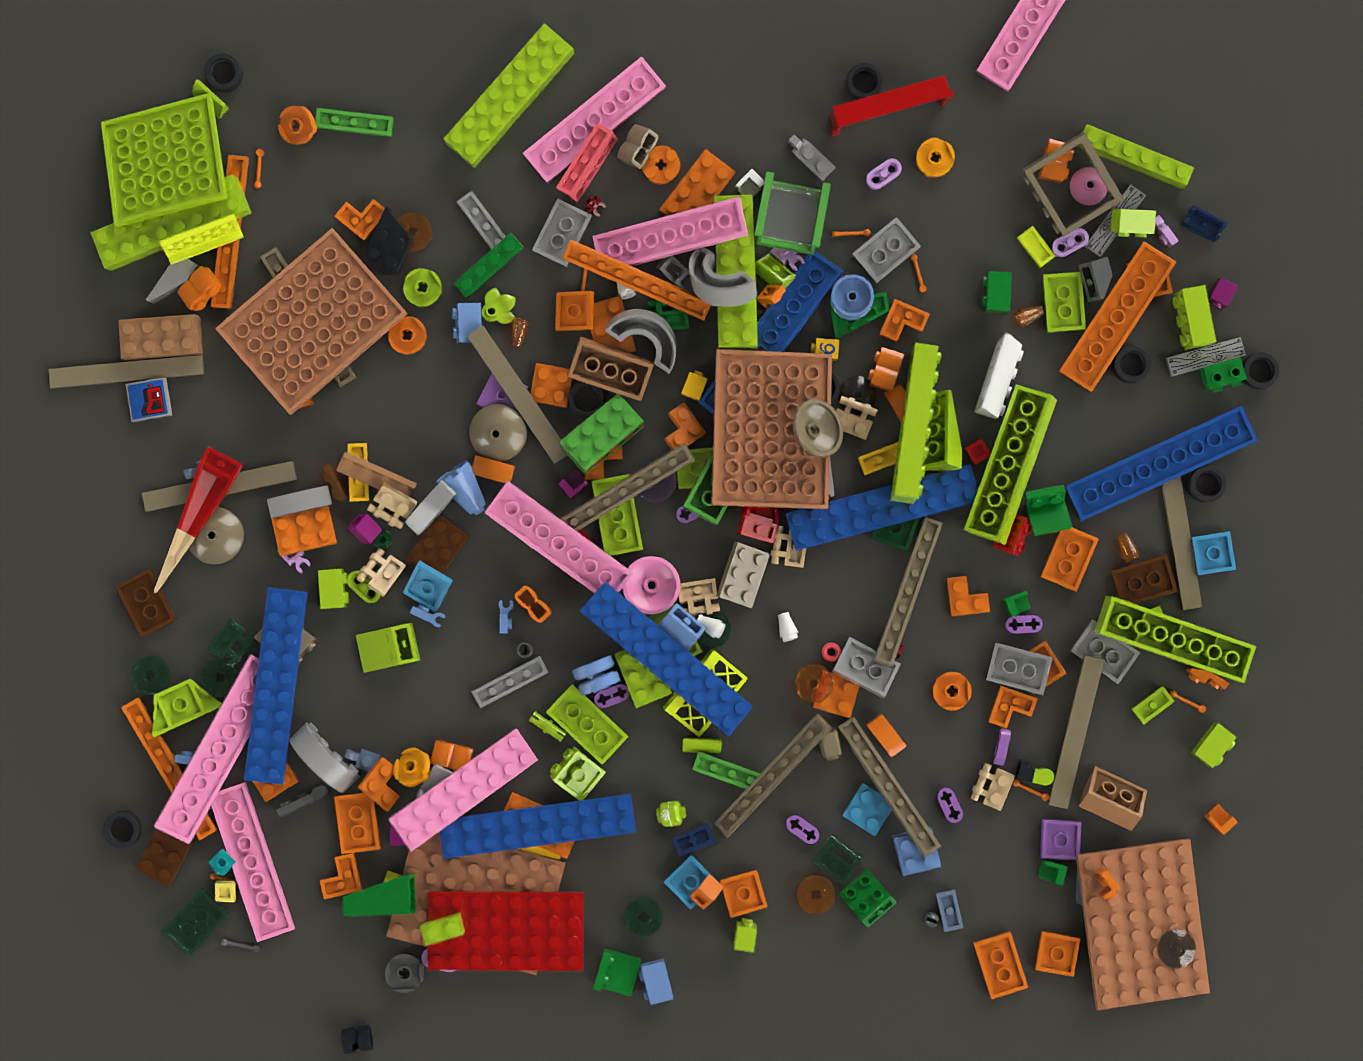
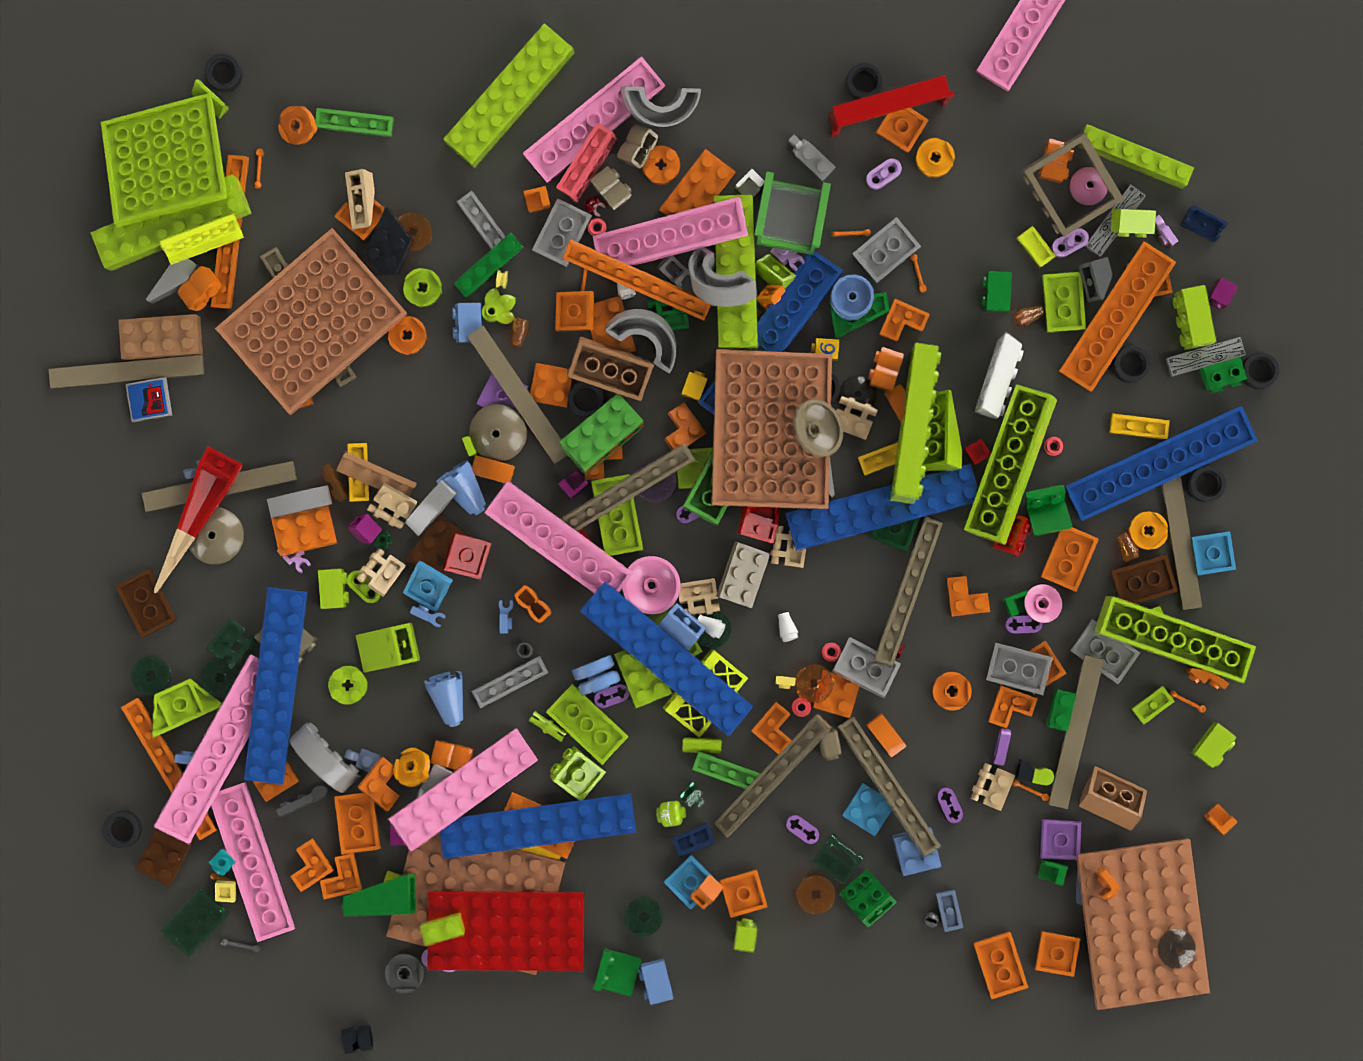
(316, 865): none -> orange plate
(356, 678): none -> lime plate
(360, 197): none -> tan slope
(447, 696): none -> medium blue cone
(467, 555): none -> plate
(469, 446): none -> lime tile
(501, 279): none -> light yellow bush
(537, 199): none -> orange panel
(596, 221): none -> coral plate
(611, 189): none -> dark tan brick
(669, 115): none -> light grey brick
(692, 795): none -> clear green tile
(768, 728): none -> orange plate
(785, 682): none -> light yellow plate
(806, 711): none -> coral plate
(902, 128): none -> orange plate
(1051, 600): none -> bright pink dish
(1059, 446): none -> coral plate
(1060, 710): none -> green brick
(1139, 426): none -> yellow tile
(1147, 542): none -> light orange plate

